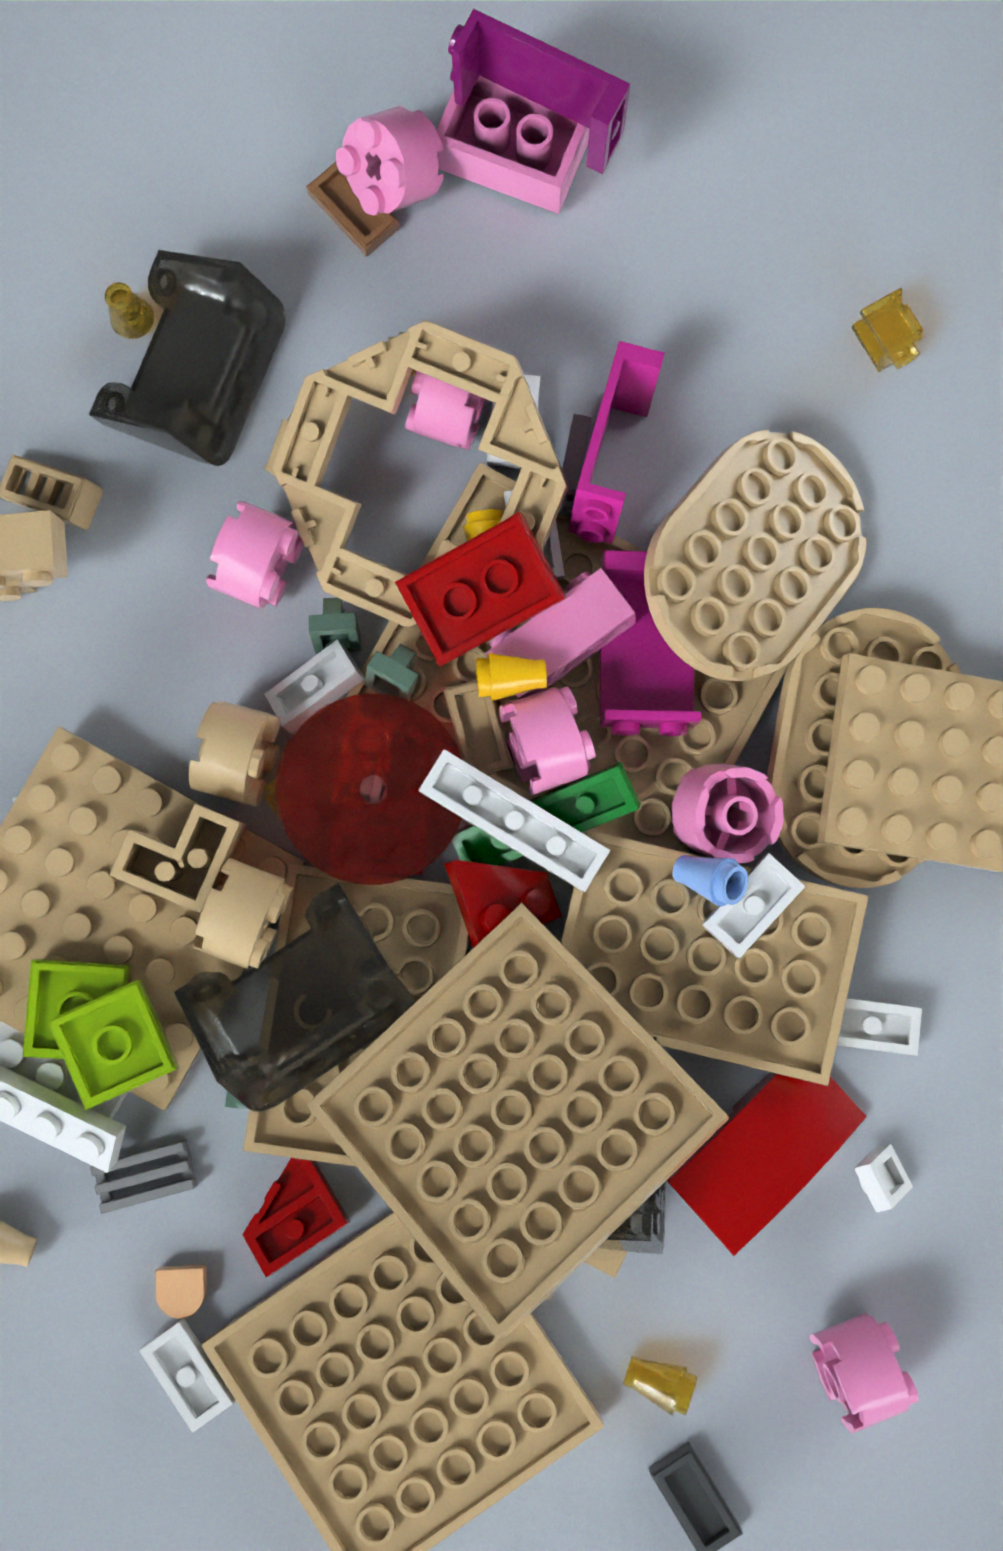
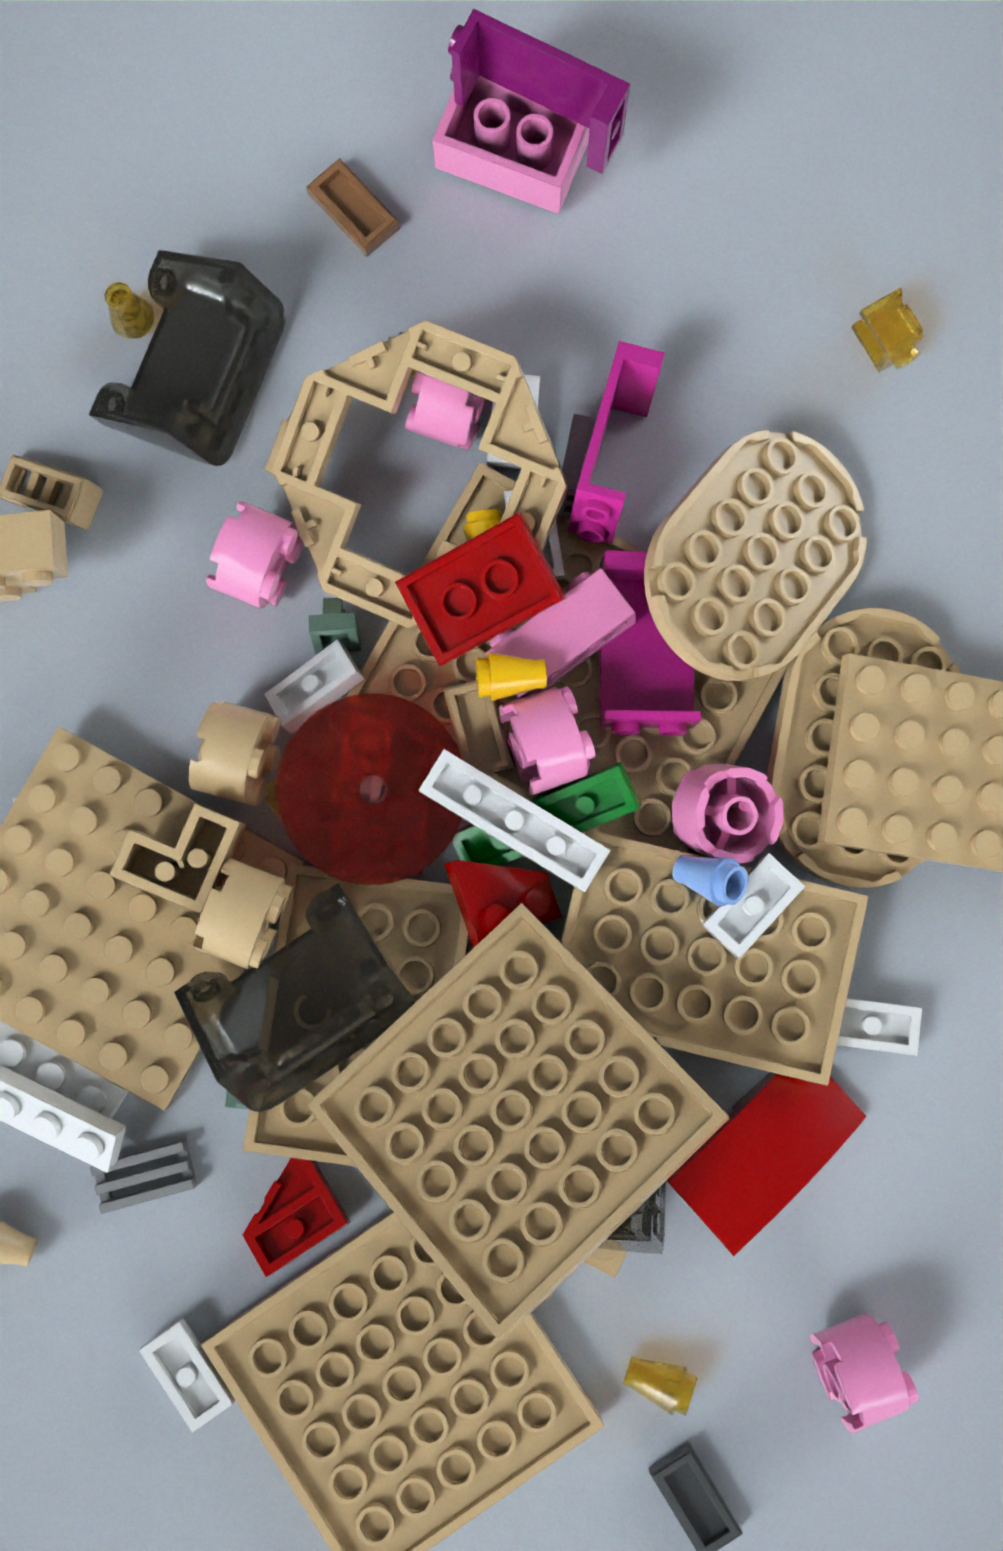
(59, 987): lime tile -> none
(113, 1044): lime tile -> none
(181, 1289): light nougat tile -> none
(391, 159): bright pink brick -> none
(392, 674): sand green tile -> none
(883, 1178): white plate -> none

